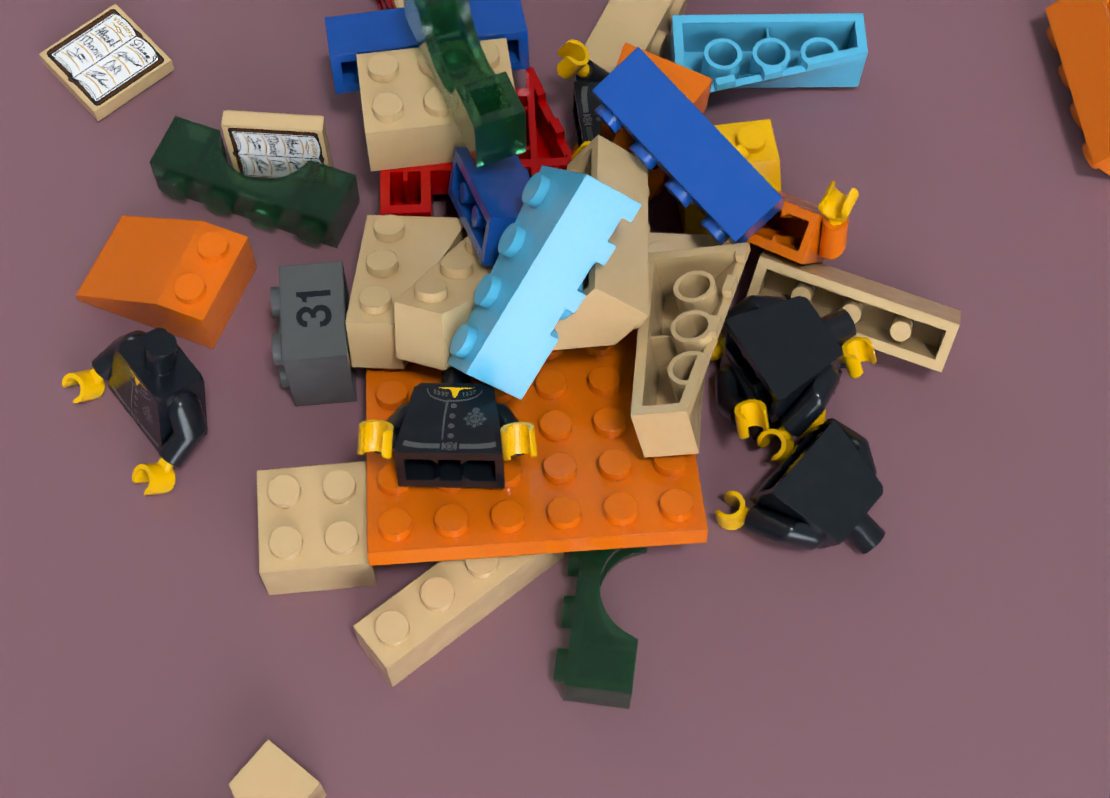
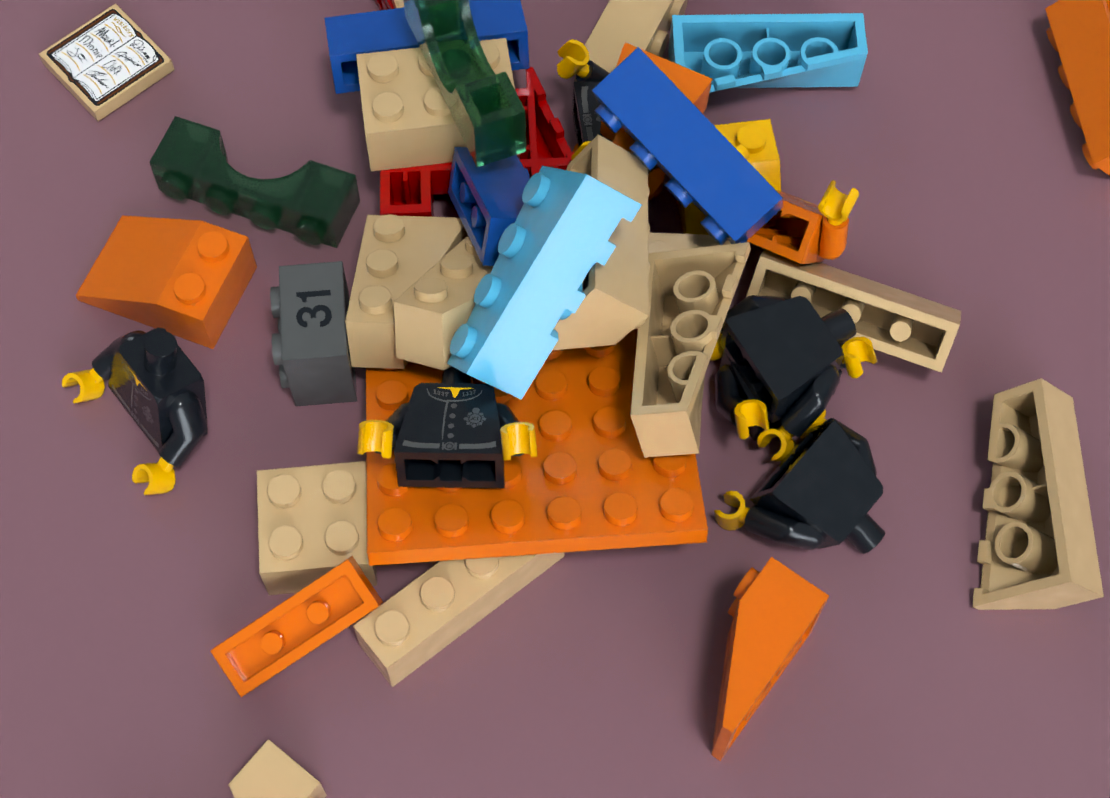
(274, 143): tile -> none
(296, 626): none -> orange plate
(600, 654): clear green arch -> none
(769, 626): none -> orange slope
(1038, 506): none -> tan wedge

